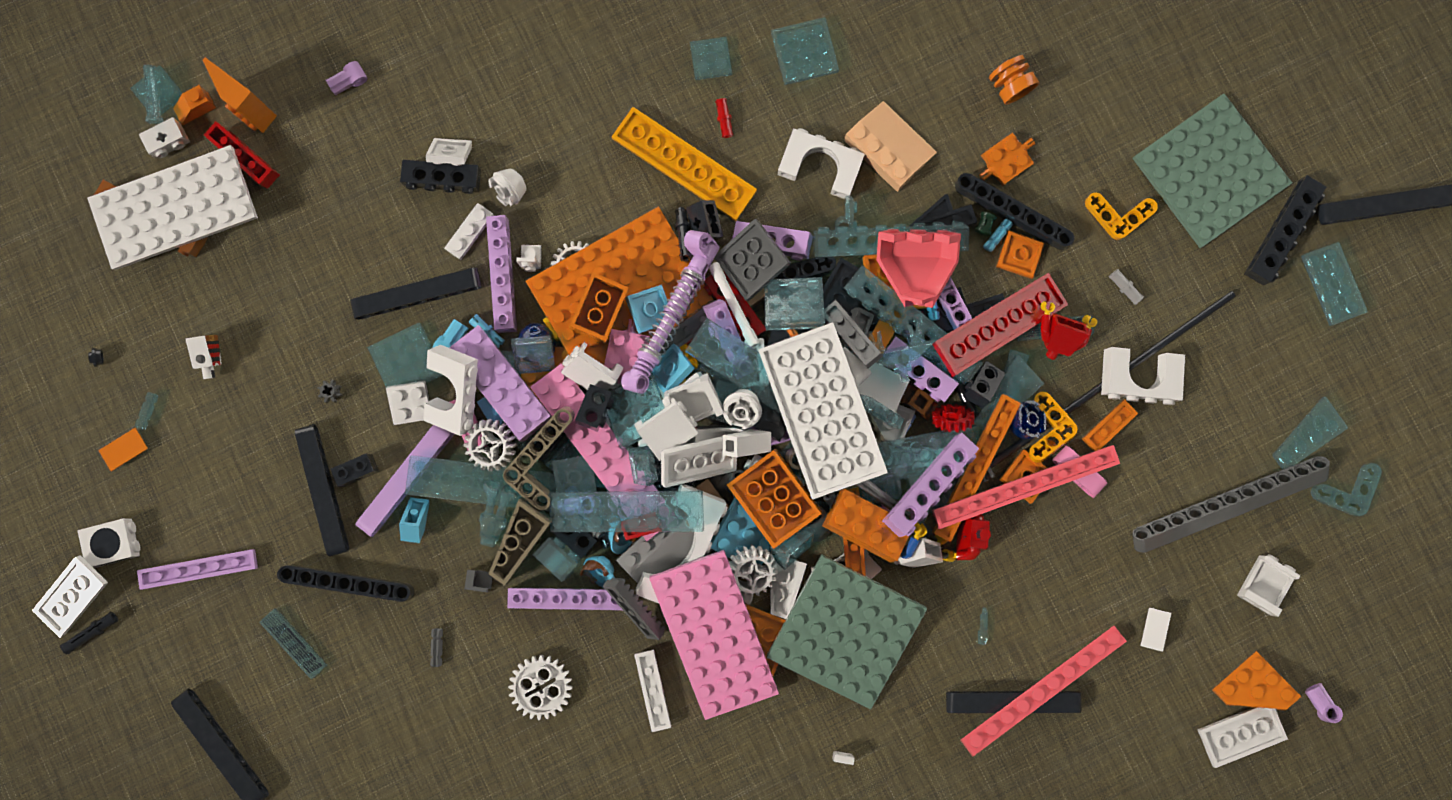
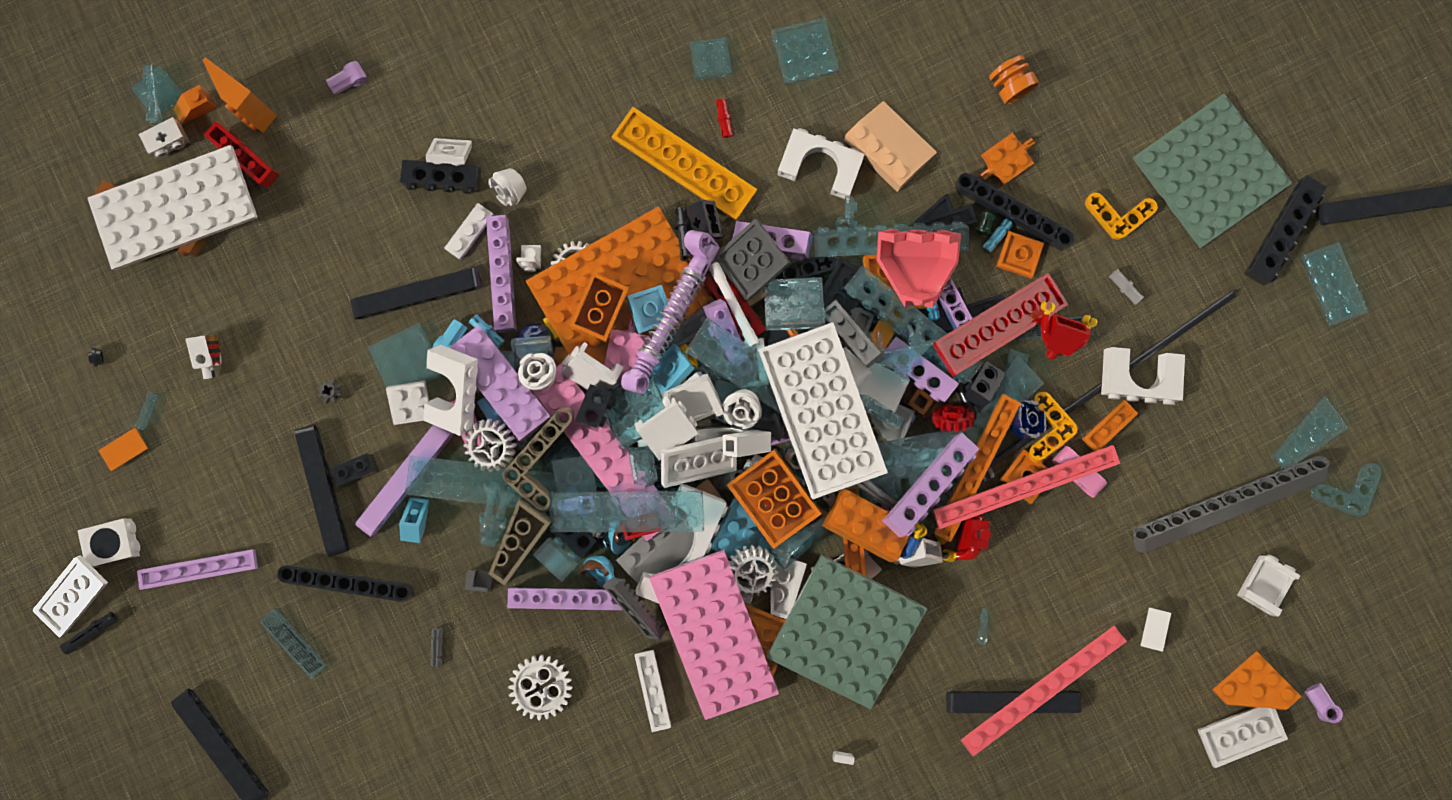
(537, 371): none -> white cone

